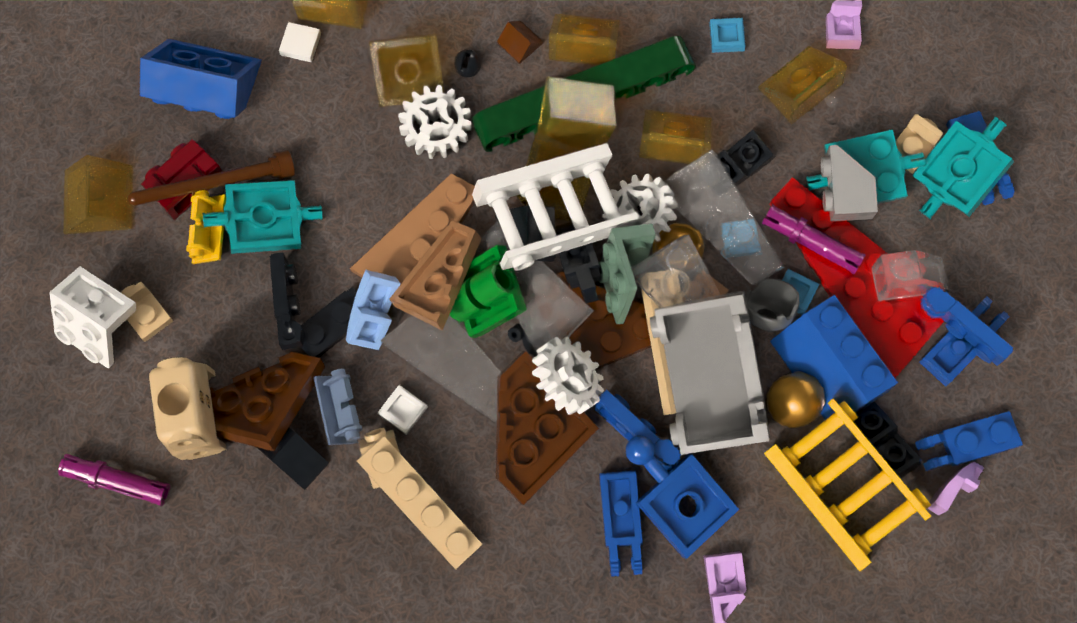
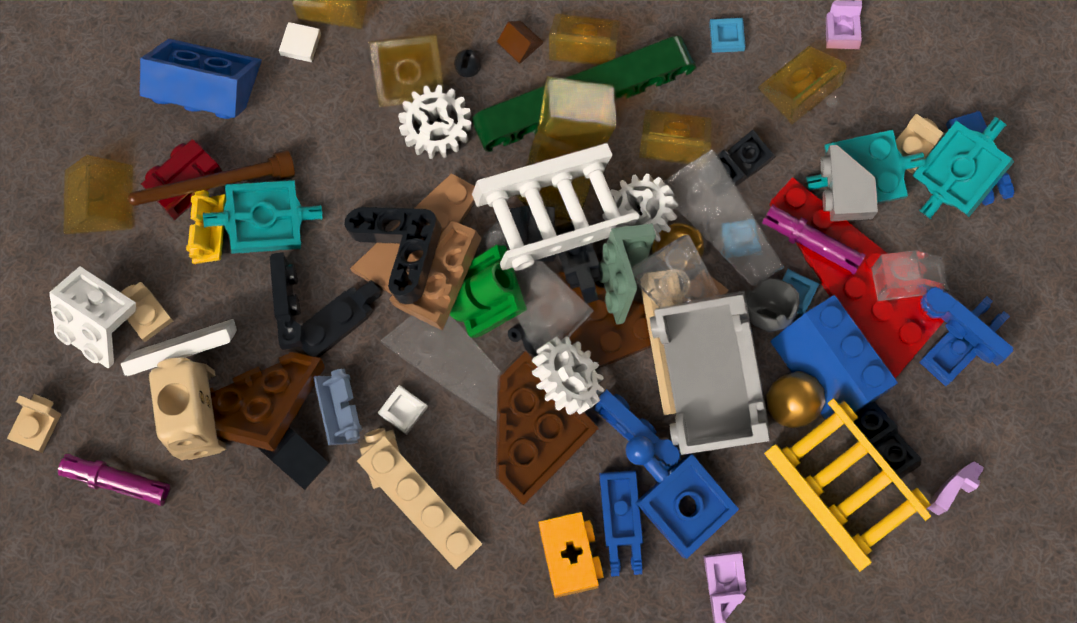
(34, 423): none -> tan bracket
(179, 347): none -> white tile
(369, 312): light blue slope -> none
(408, 237): none -> black beam
(564, 576): none -> light orange brick
(973, 441): blue hinge -> none

